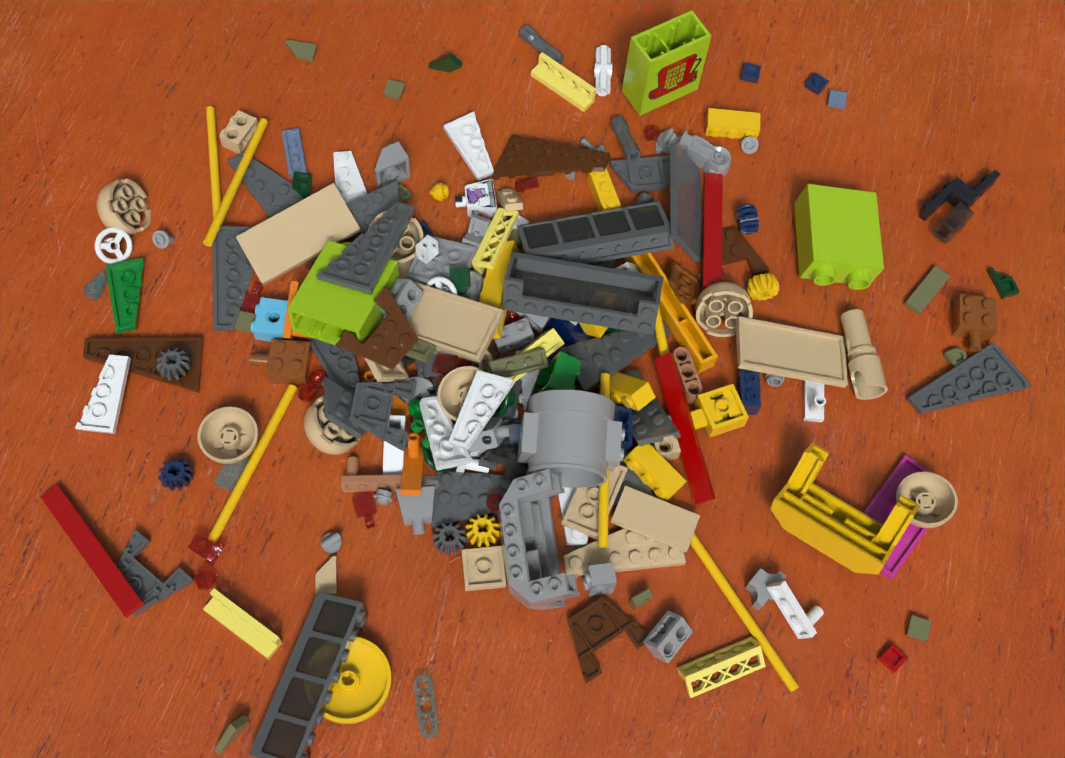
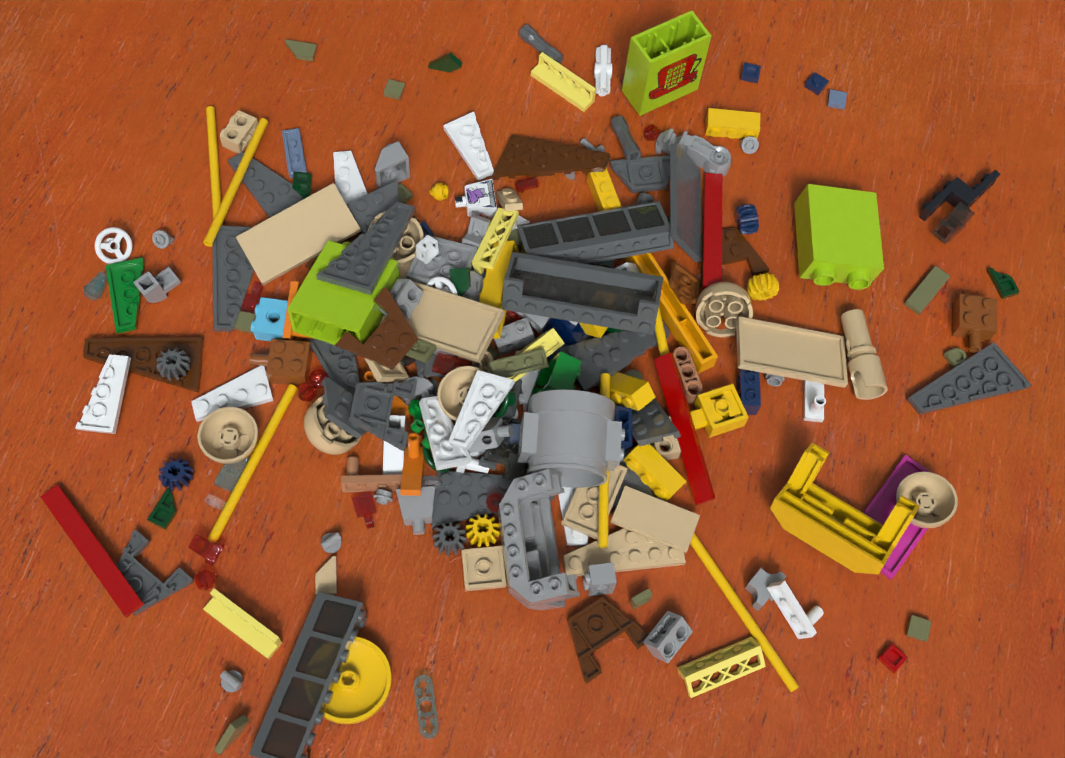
(120, 206): tan cylinder -> none
(155, 288): none -> light grey brick
(164, 511): none -> dark green tile
(214, 502): none -> clear tile
(231, 680): none -> light grey plate
(243, 392): none -> white wing

